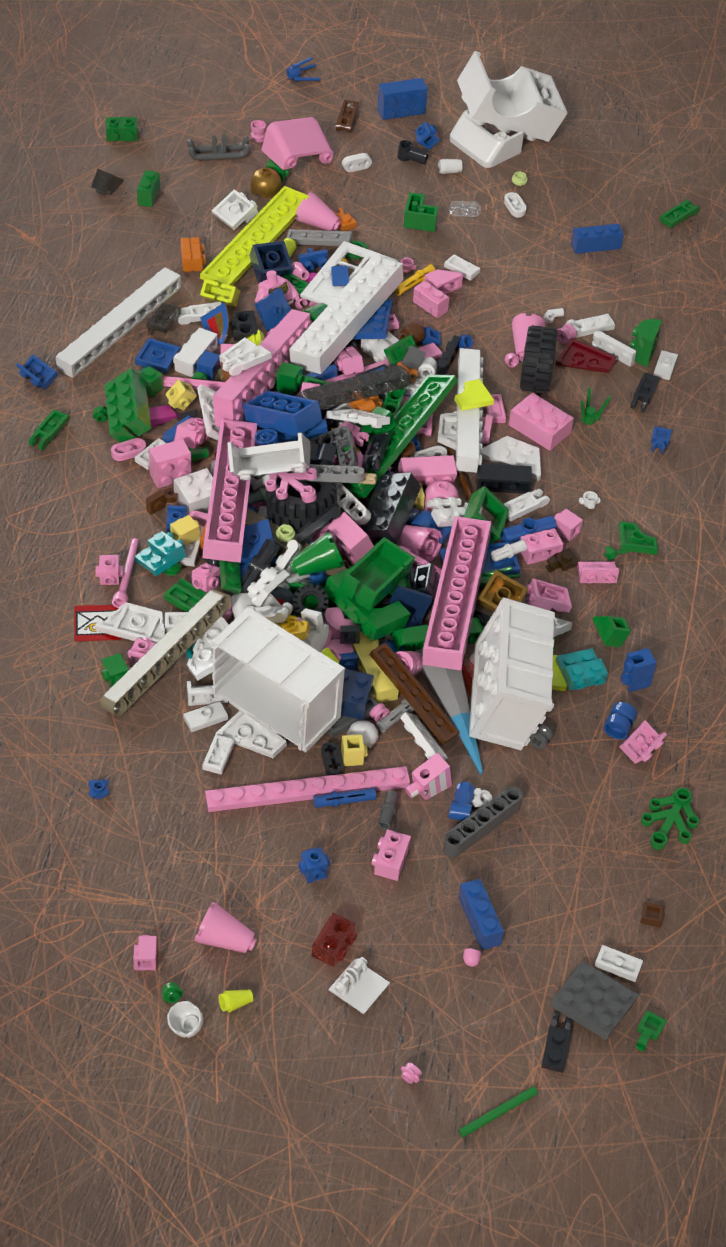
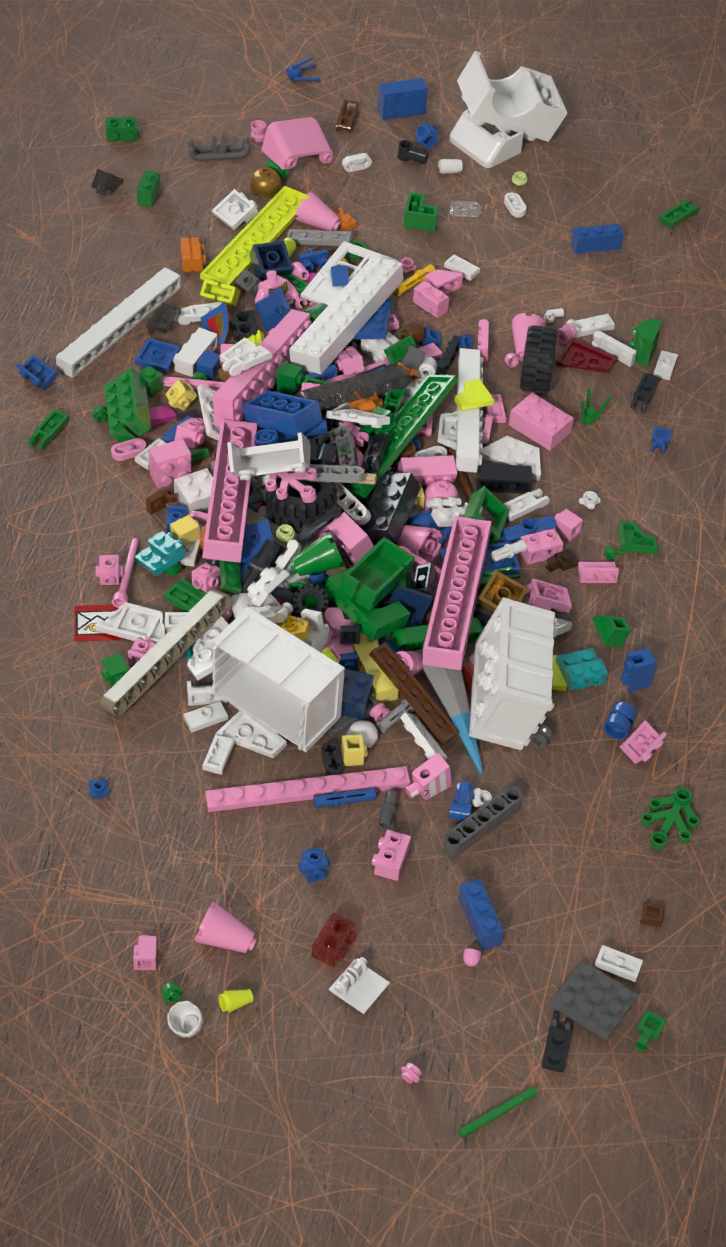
(248, 282): none -> dark grey brick
(483, 339): none -> bright pink hinge

